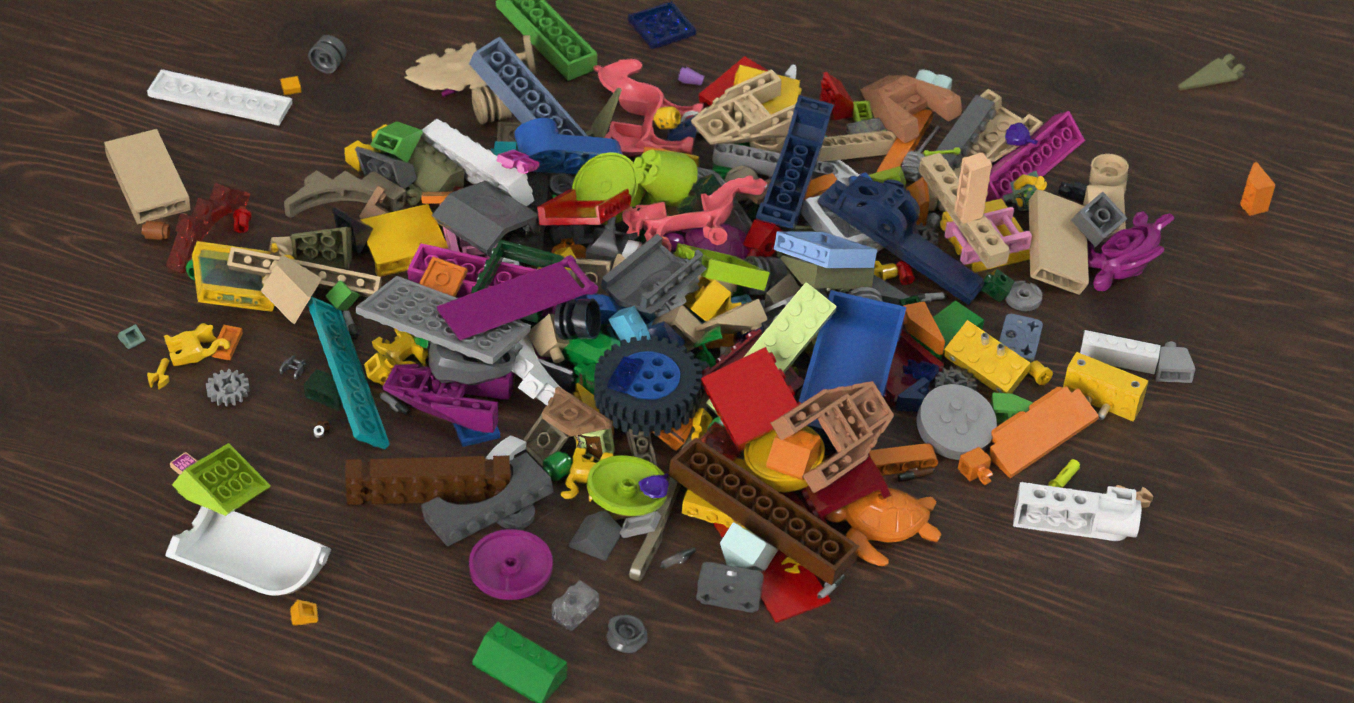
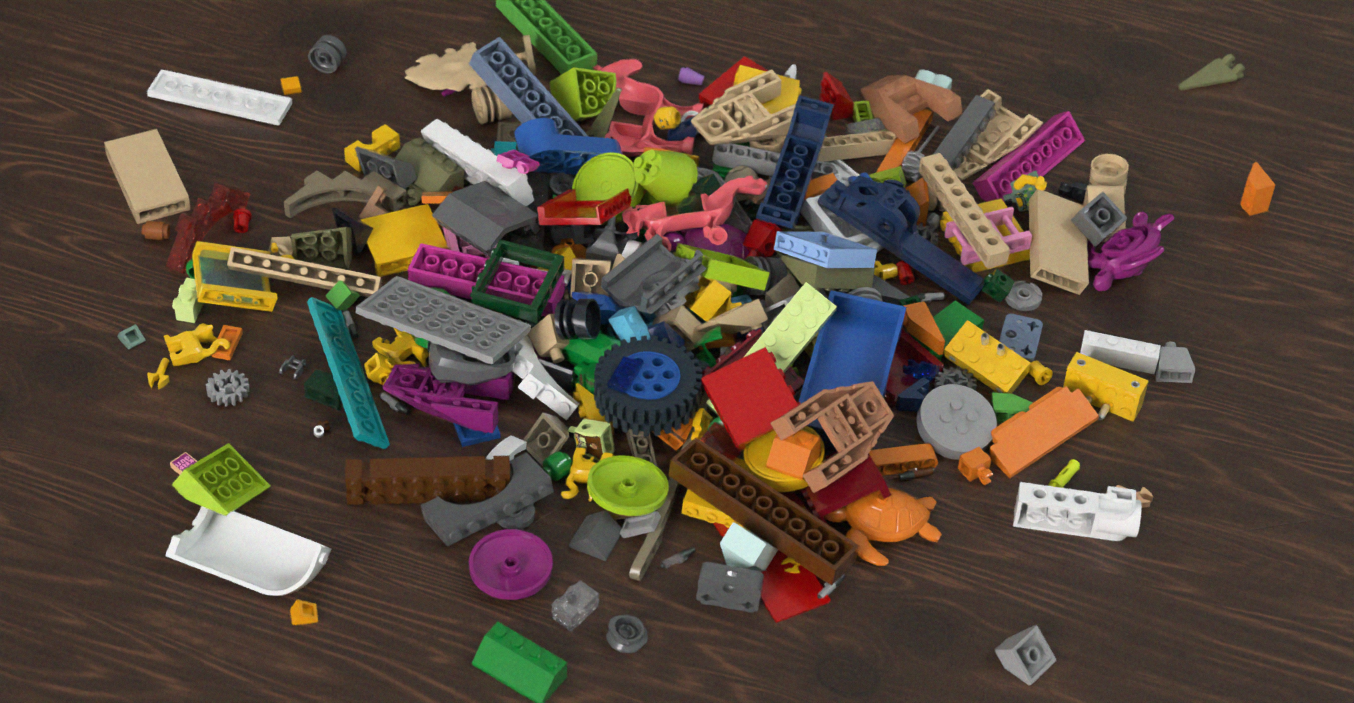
(186, 304): none -> yellowish green brick
(289, 287): tan slope -> none
(397, 140): bright green slope -> none
(444, 276): orange tile -> none
(515, 298): magenta flag -> none
(573, 415): medium nougat wing -> none
(583, 91): none -> lime brick
(655, 486): dark purple piece -> none
(662, 25): clear blue plate -> none
(956, 151): lime hinge -> none
(972, 187): light nougat brick -> none
(1018, 135): dark purple piece -> none
(1026, 654): none -> light grey slope

